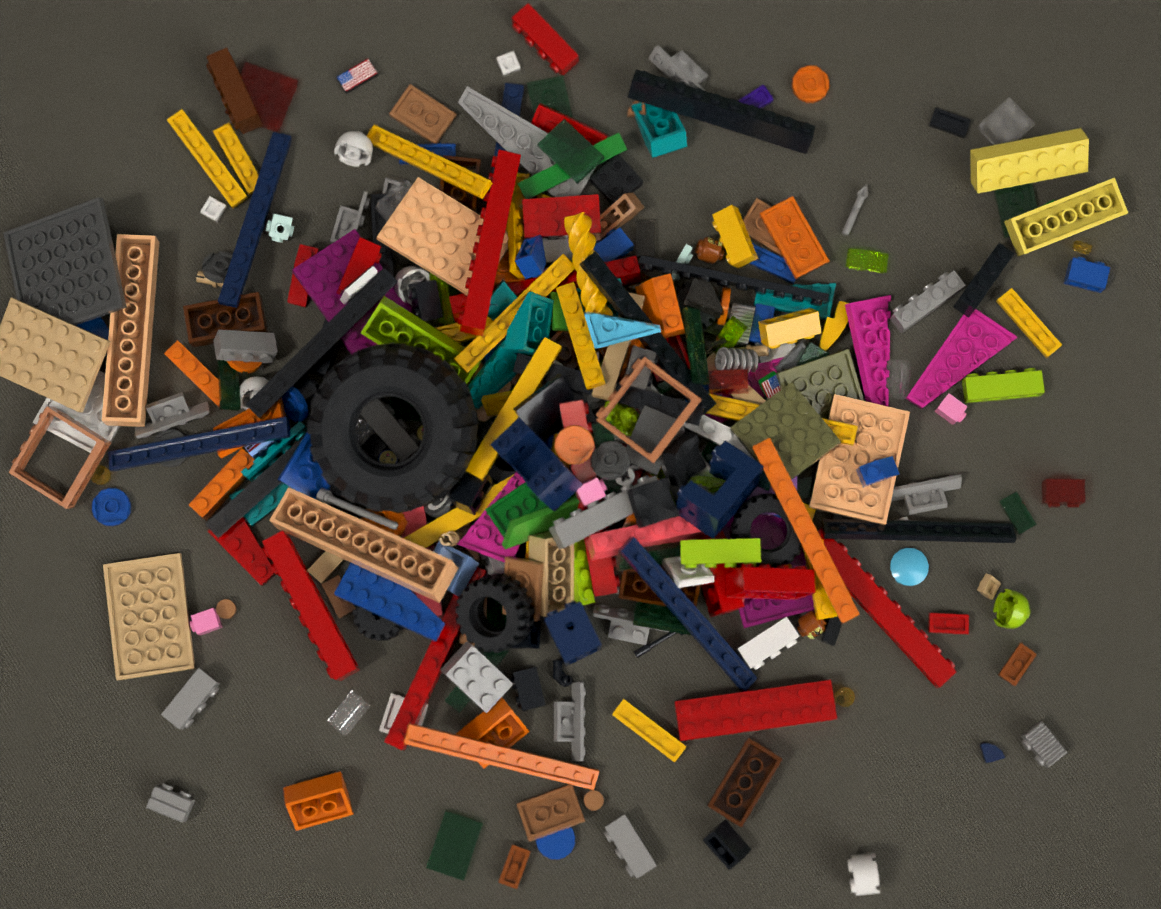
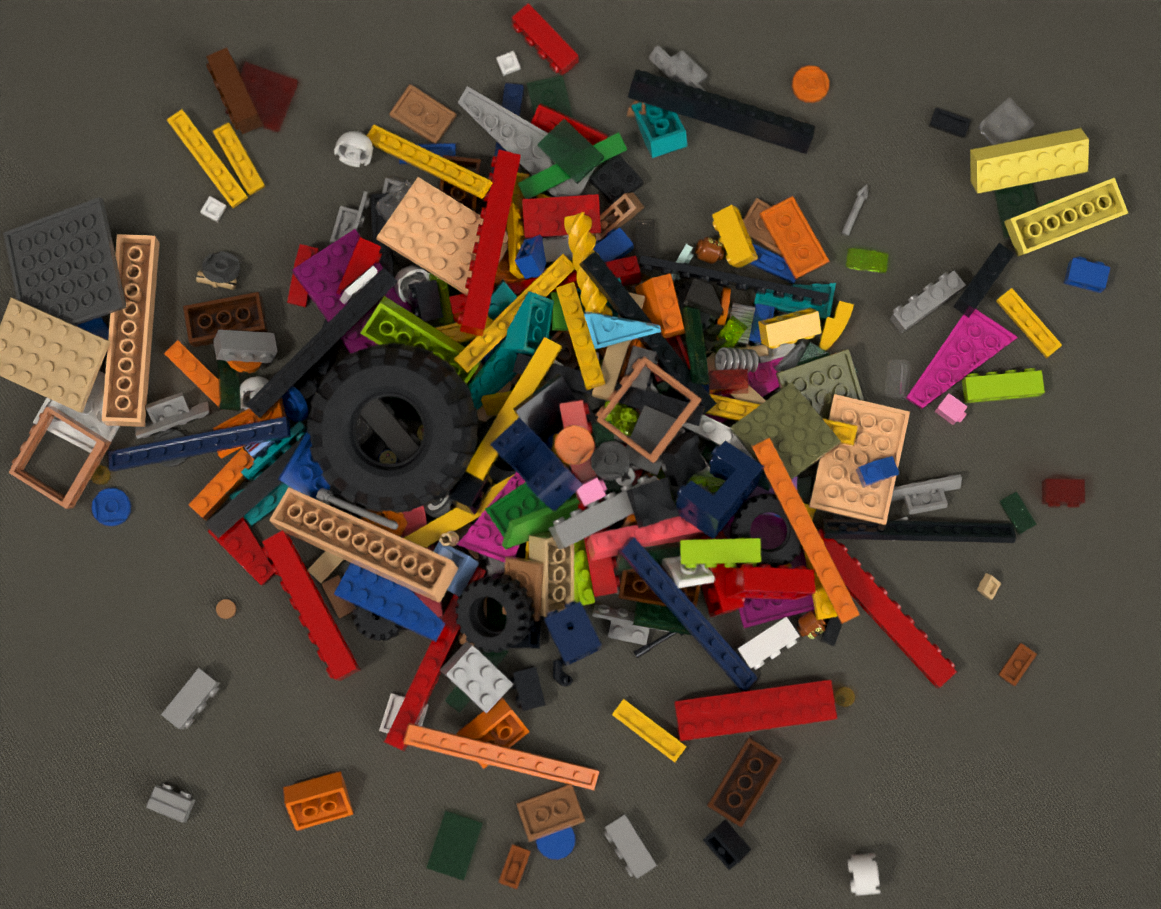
(149, 616): tan plate -> none
(205, 622): bright pink brick -> none
(254, 220): dark blue plate -> none
(276, 221): light aqua brick -> none
(348, 713): clear slope -> none
(357, 76): tile -> none
(570, 722): light grey bracket -> none
(593, 800): medium nougat tile -> none
(759, 97): dark purple tile -> none
(769, 385): tile -> none
(872, 345): dark pink wing -> none
(909, 566): medium azure dish -> none
(948, 623): red plate -> none
(991, 752): dark blue tile -> none
(1011, 609): lime cylinder -> none
(1043, 744): light grey brick -> none
(1082, 247): clear yellow tile -> none

